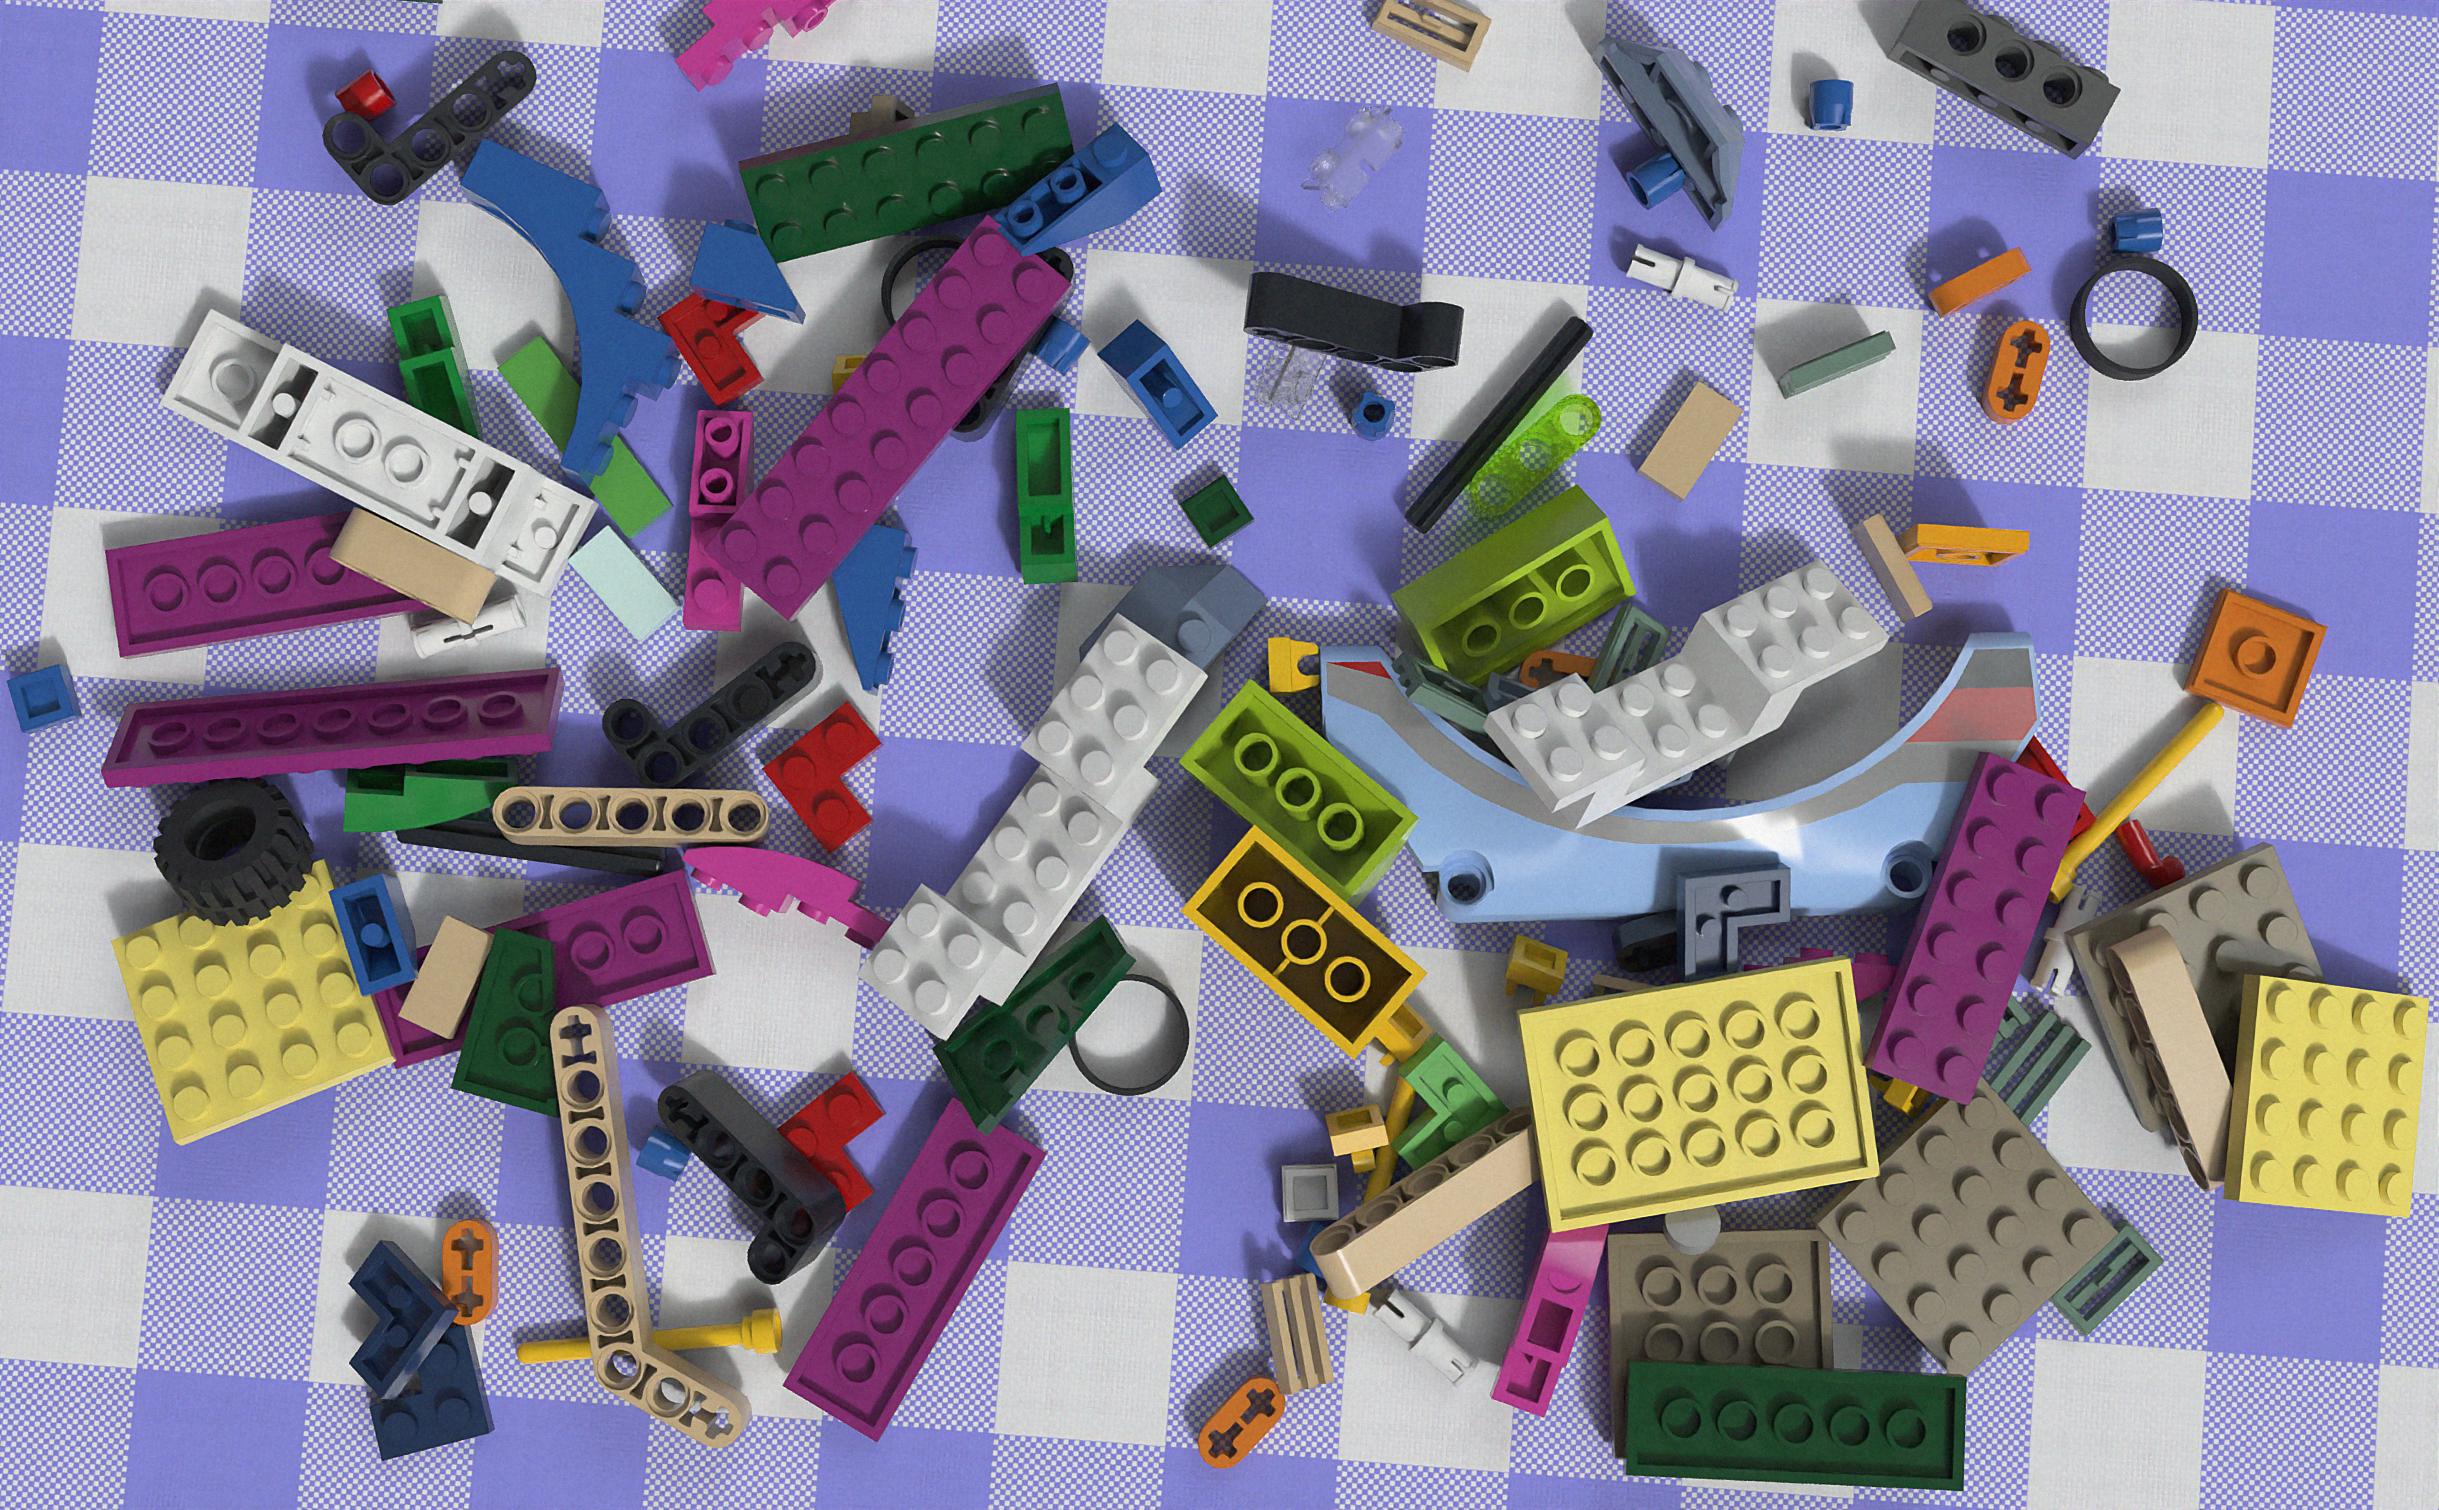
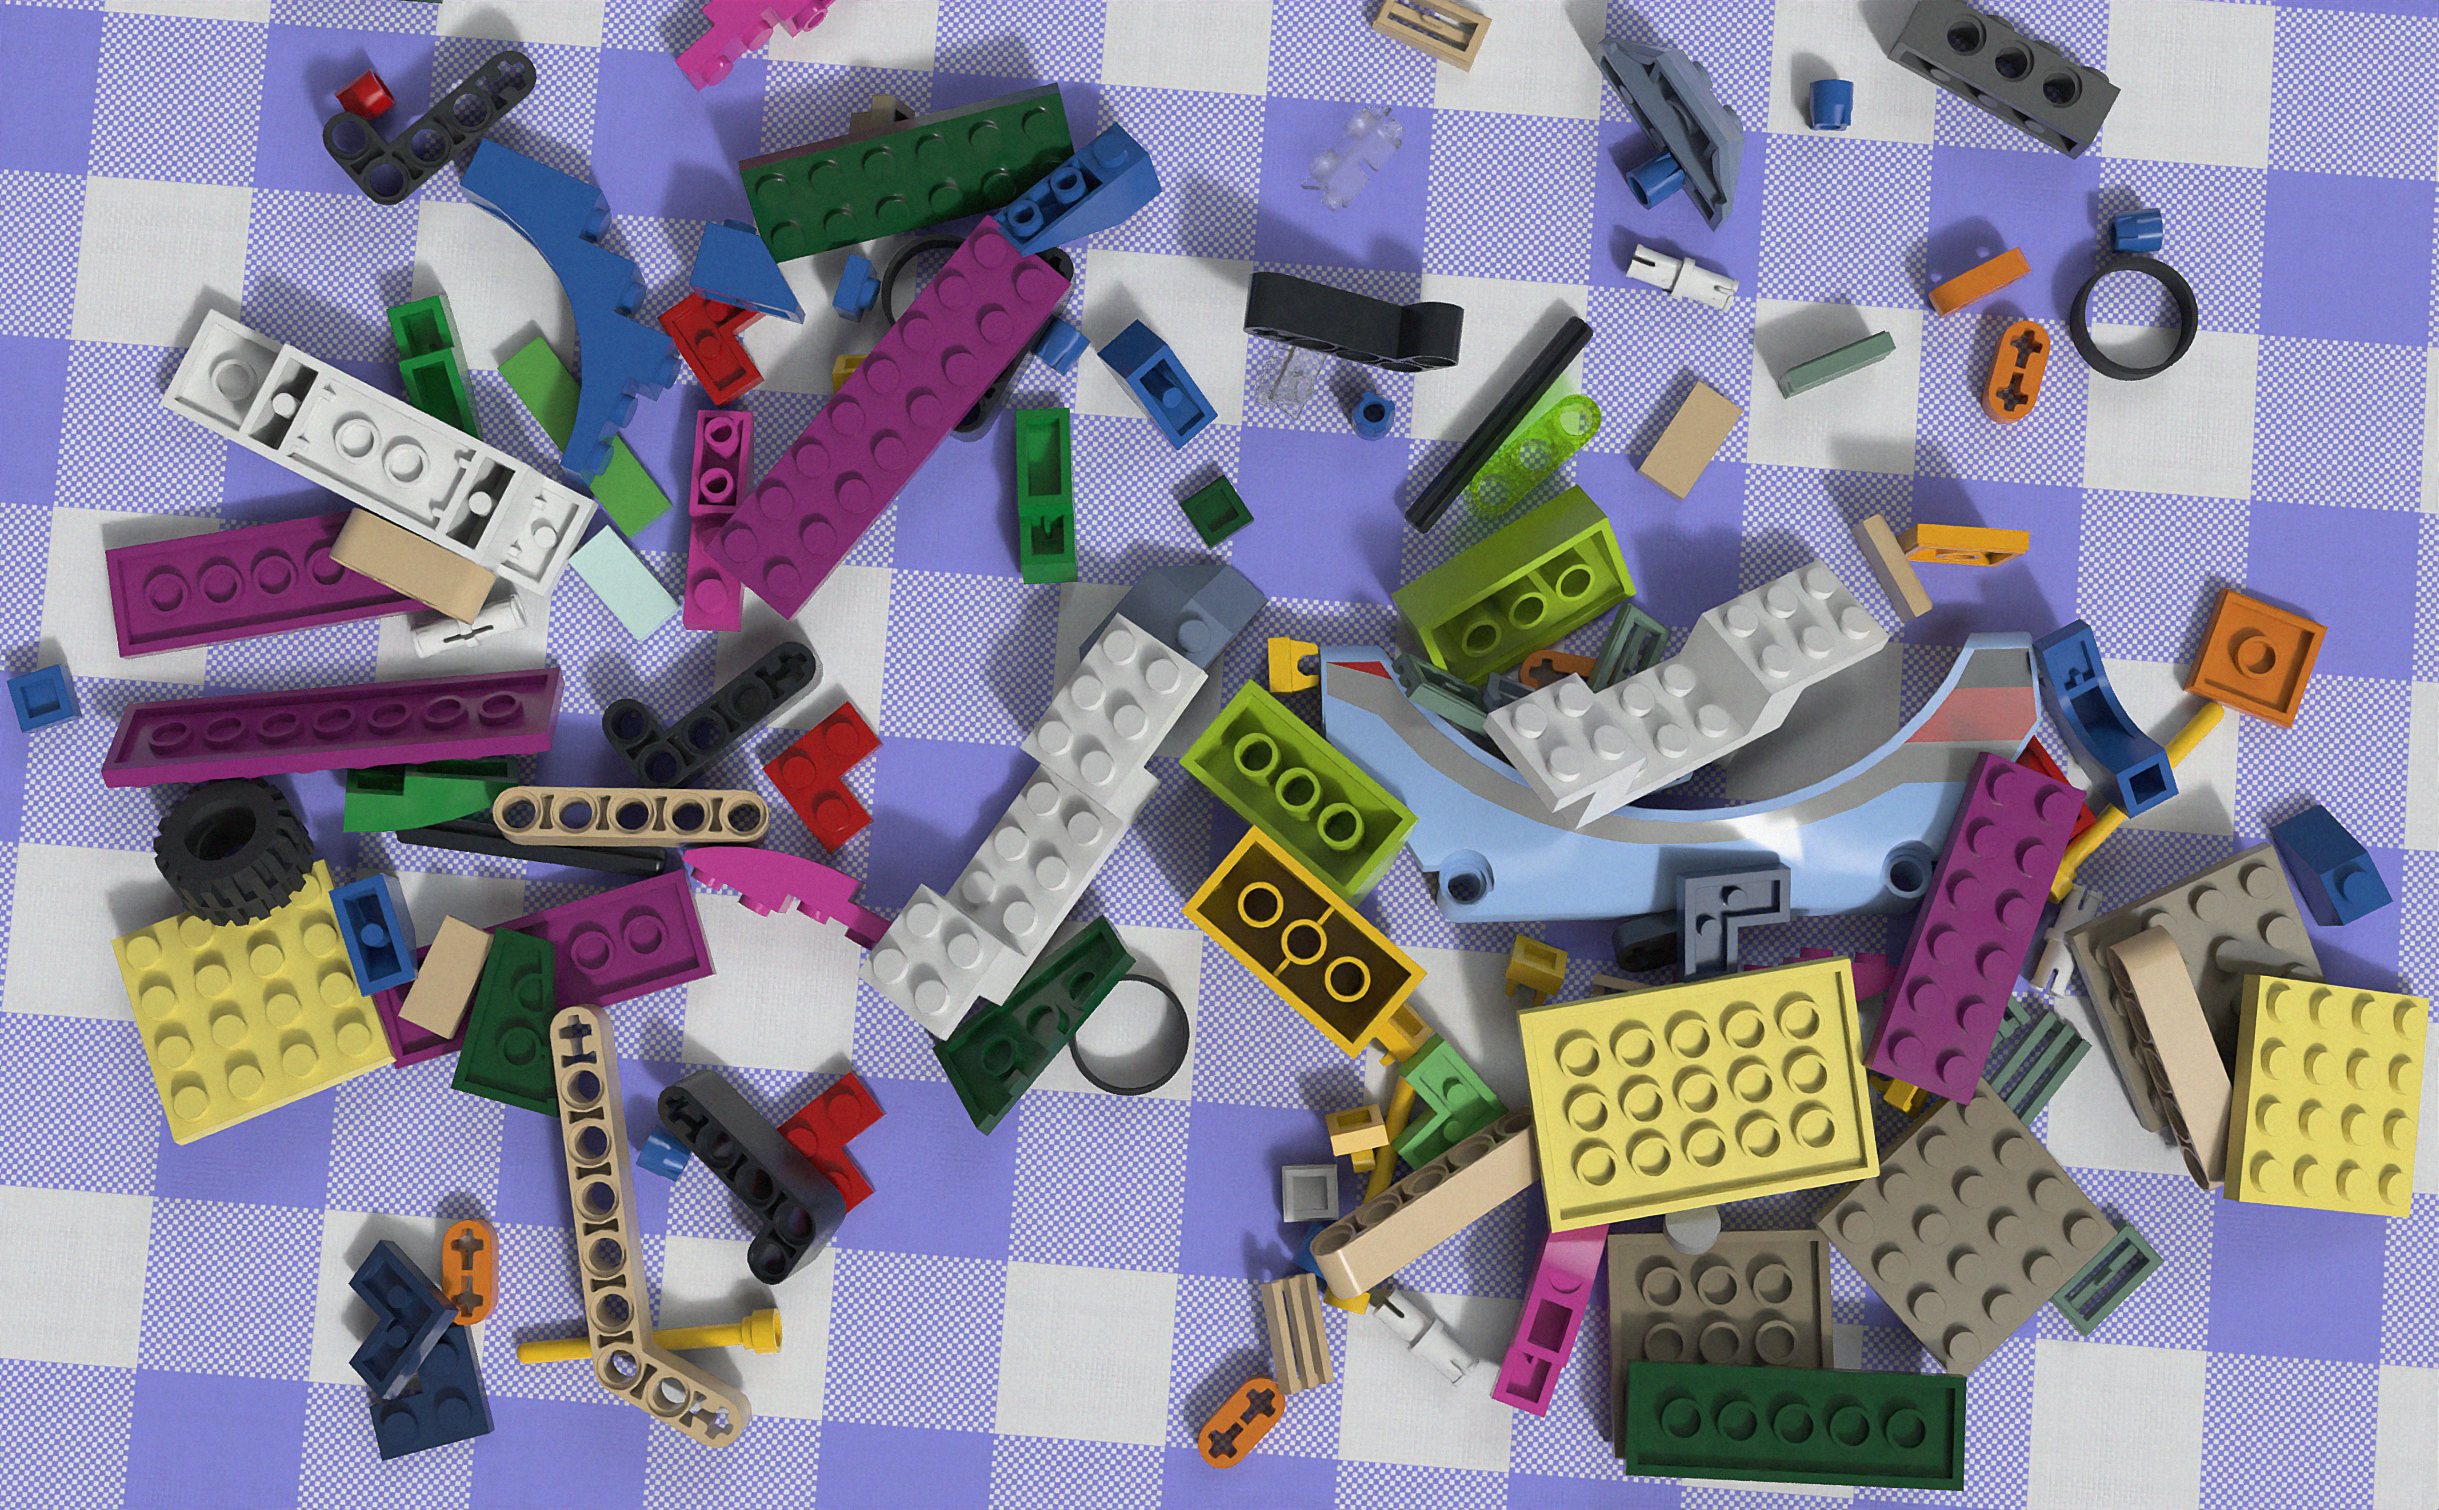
(856, 289): none -> blue plate
(869, 595): blue slope -> none
(914, 1271): magenta plate -> none
(2095, 727): none -> blue arch
(2144, 857): red arm -> none
(2330, 867): none -> blue slope

